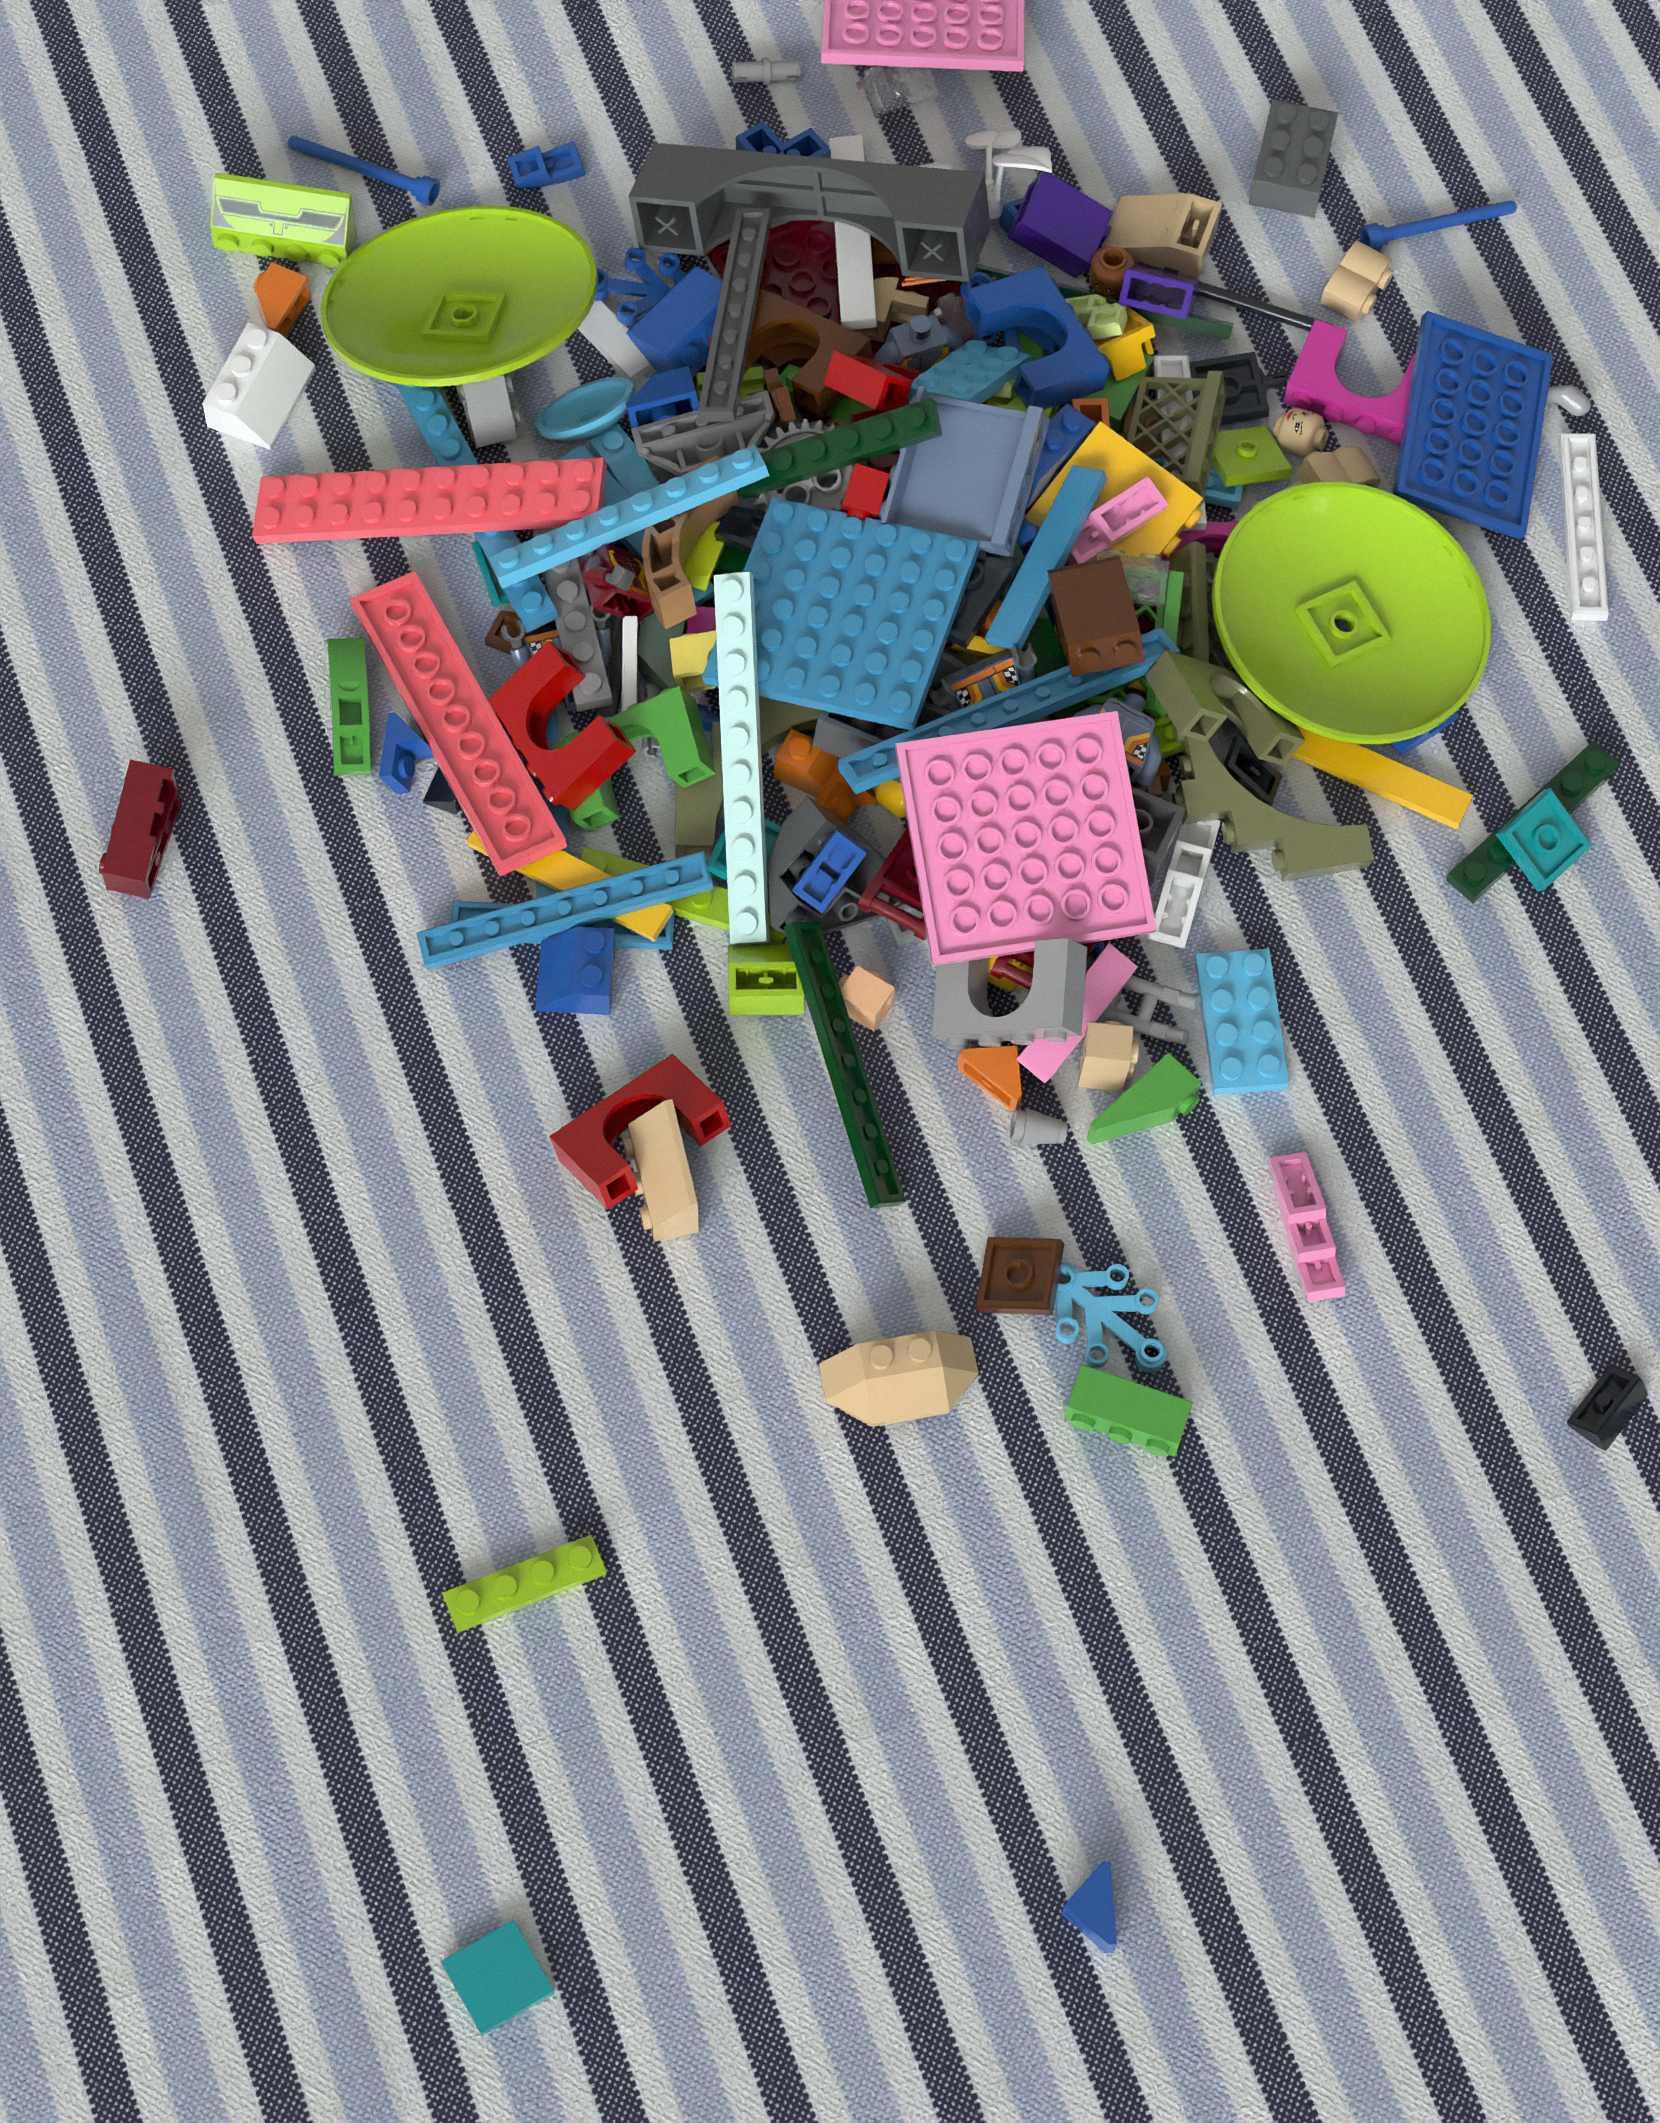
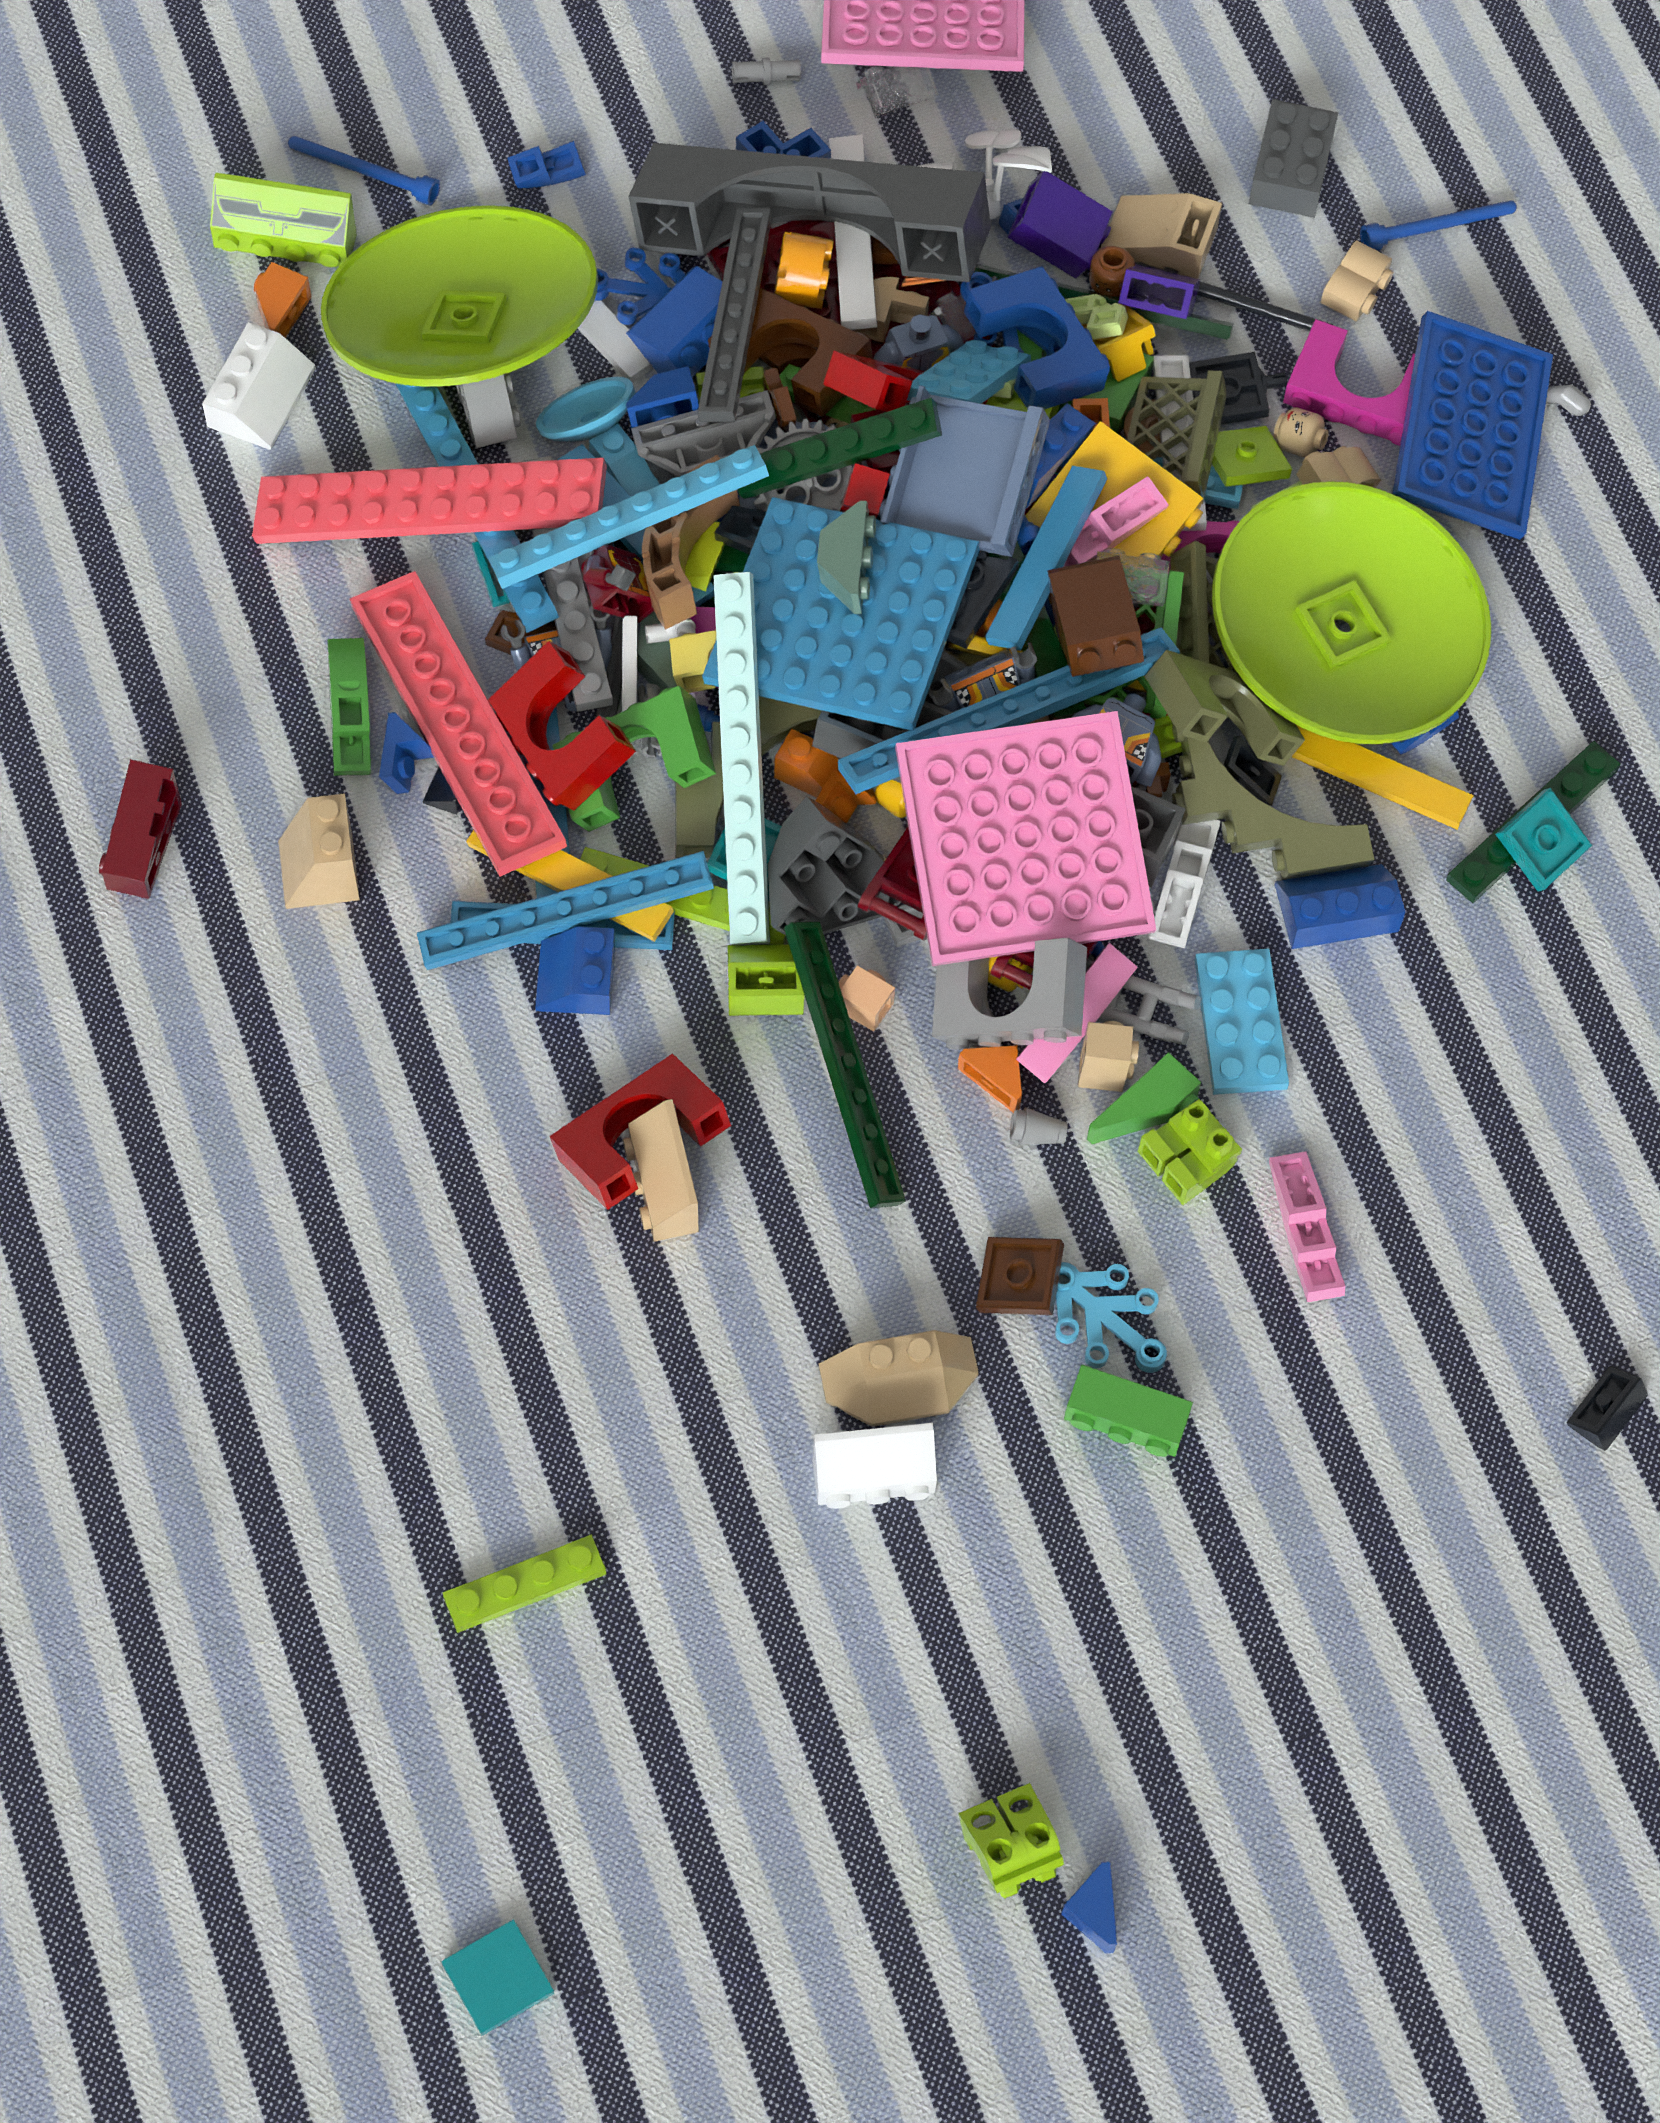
(319, 854): none -> tan slope
(657, 633): none -> white arm
(803, 269): none -> light orange brick
(829, 870): blue brick -> none
(846, 555): none -> sand green slope
(874, 1465): none -> white slope
(1014, 1843): none -> lime hips
(1190, 1151): none -> lime hips
(1340, 906): none -> blue slope
(1583, 527): white tile -> none

